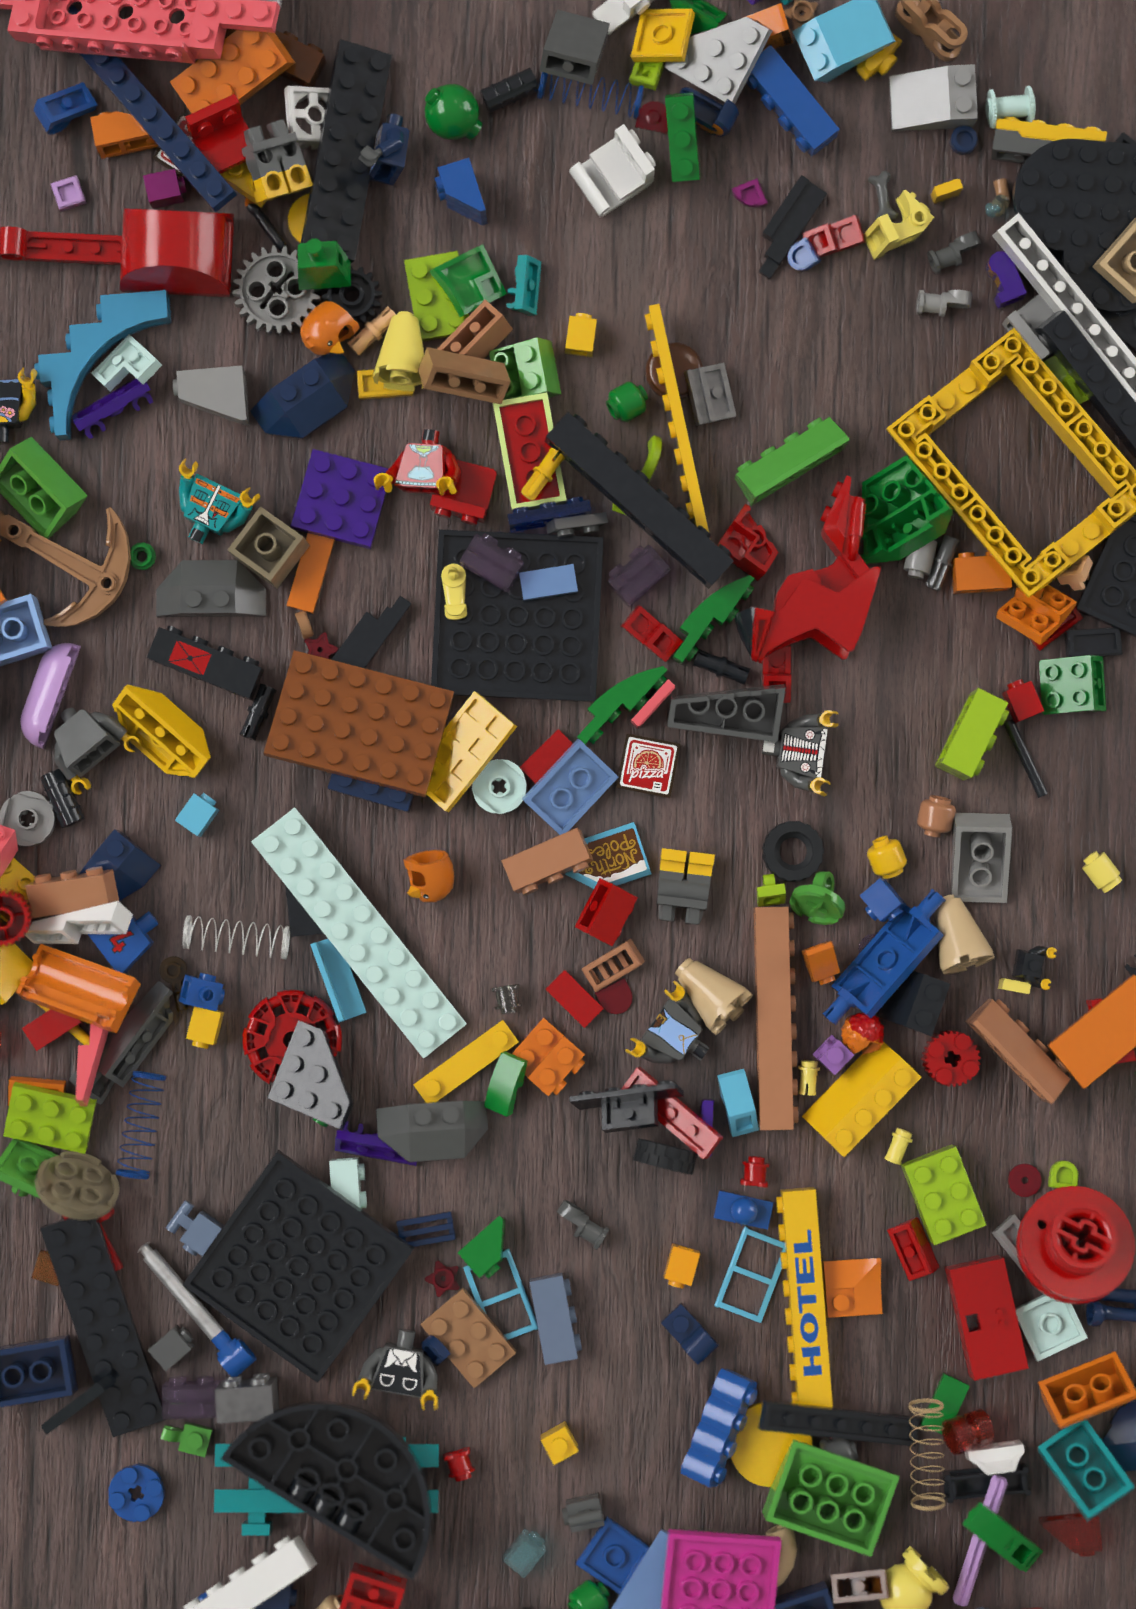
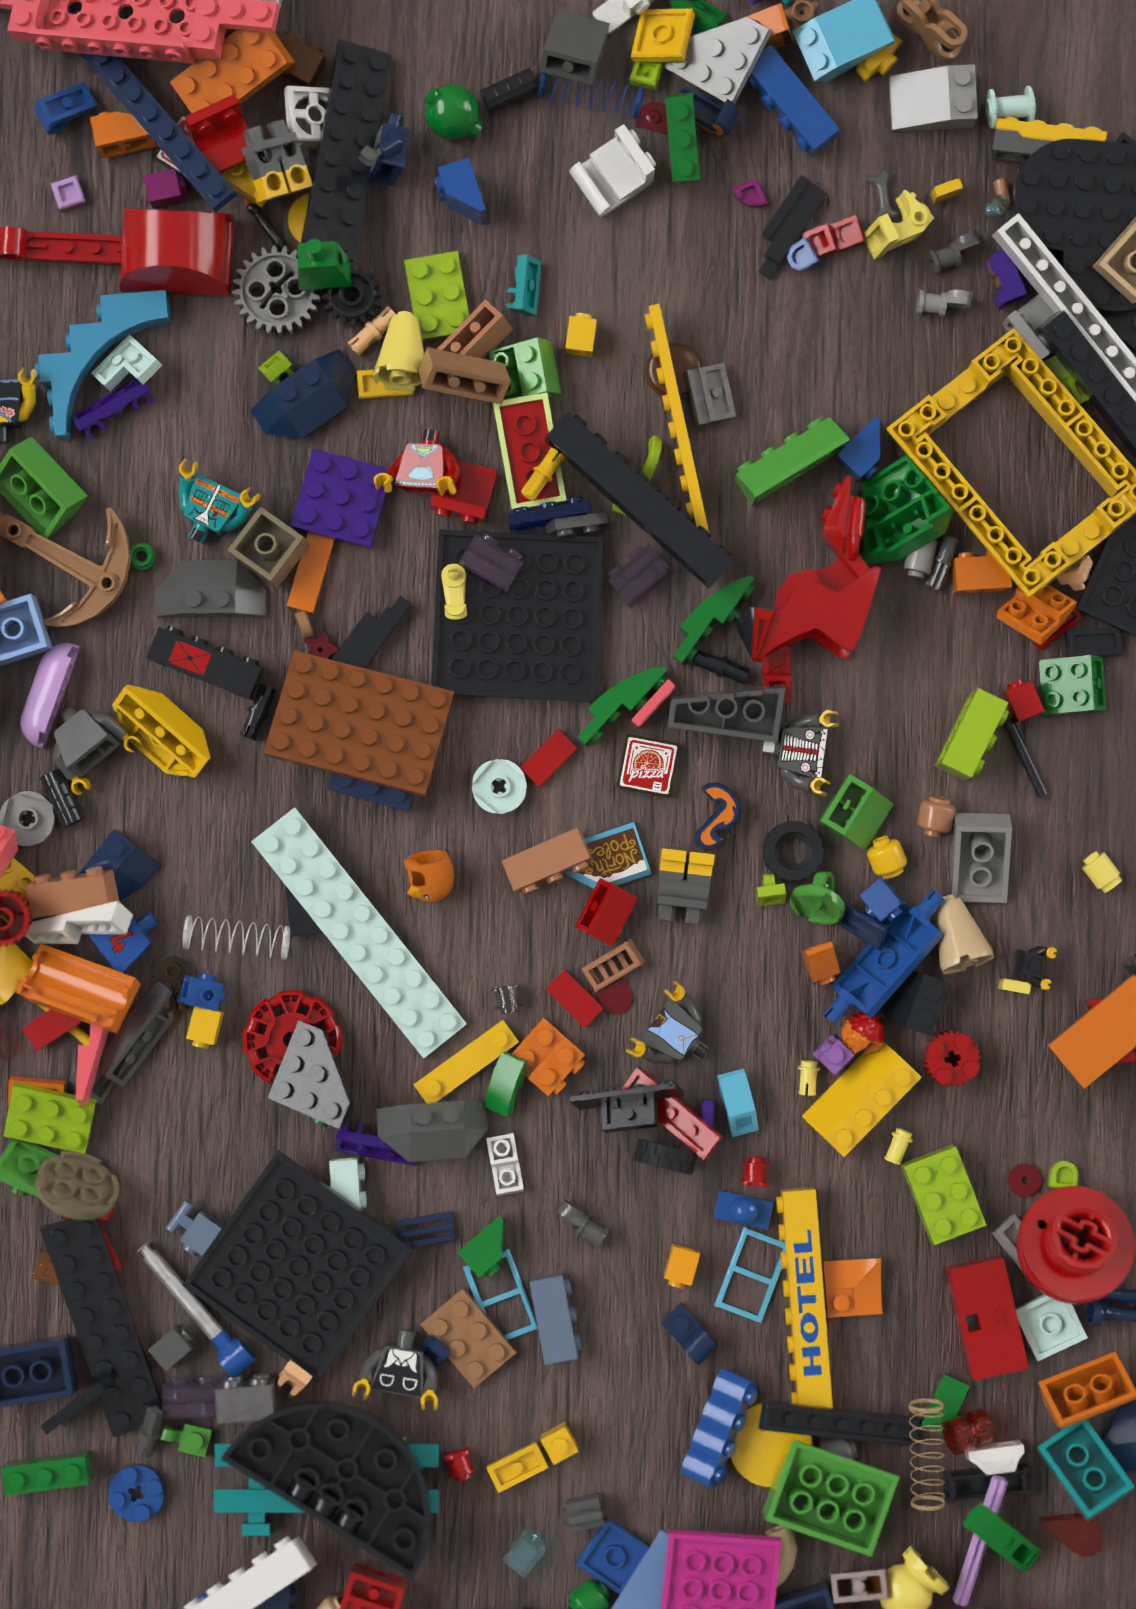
(47, 1473): none -> green brick
(141, 1174): blue piece -> none
(149, 1431): none -> dark grey axle
(198, 814): medium azure brick -> none
(215, 391): light grey slope -> none
(275, 366): none -> lime tile
(295, 1377): none -> light nougat tile
(323, 328): orange piece -> none
(338, 981): medium azure panel -> none
(435, 1278): dark red plate -> none
(466, 749): yellow plate -> none
(469, 280): green plate -> none
(505, 1164): none -> white slope
(517, 1466): none -> yellow plate
(548, 582): medium blue tile -> none
(570, 787): medium blue plate -> none
(627, 401): green head -> none
(651, 633): red slope -> none
(712, 994): tan cone -> none
(723, 819): none -> dark blue animal
(749, 544): red slope -> none
(773, 1018): nougat brick -> none
(856, 812): none -> bright green slope
(862, 452): none -> blue slope
(863, 926): none -> dark blue tile
(913, 1249): red slope -> none
(963, 140): dark blue tile -> none
(1018, 1050): nougat slope -> none

